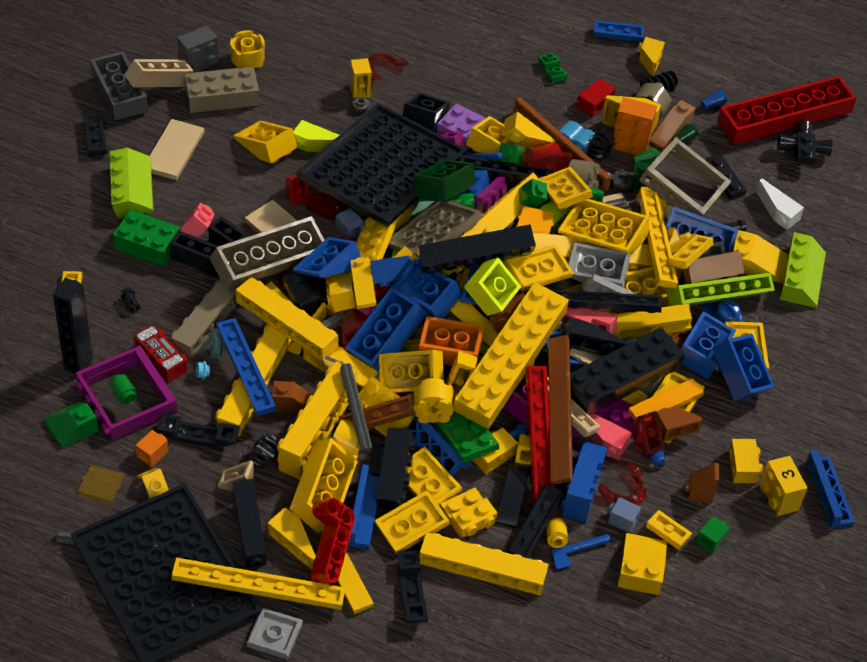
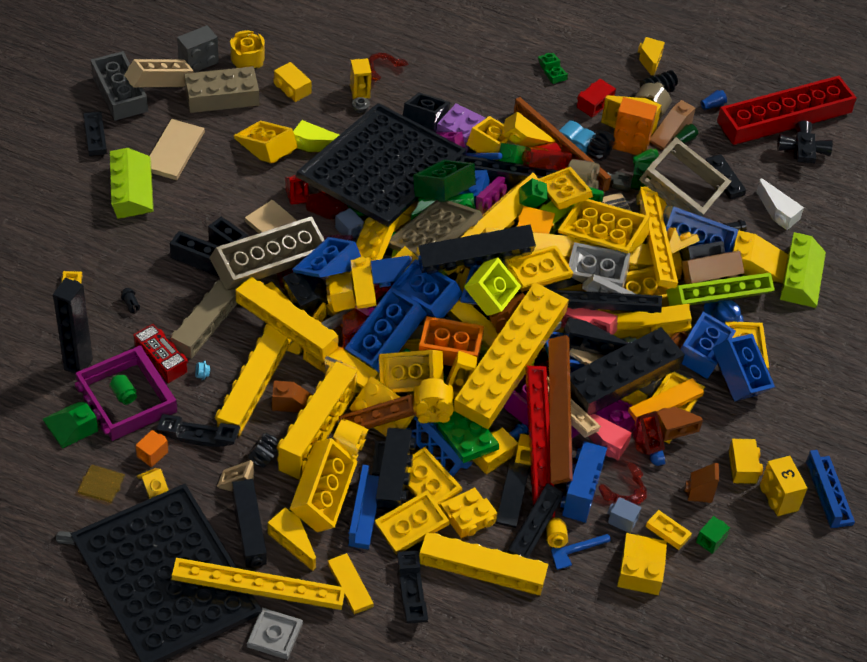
(145, 237): green brick -> none
(198, 220): coral piece -> none
(216, 344): clear light blue cone -> none
(246, 367): blue plate -> none
(292, 82): none -> yellow brick
(334, 539): red beam -> none
(355, 407): dark grey axle -> none
(618, 31): blue plate -> none
(690, 251): yellow plate -> none

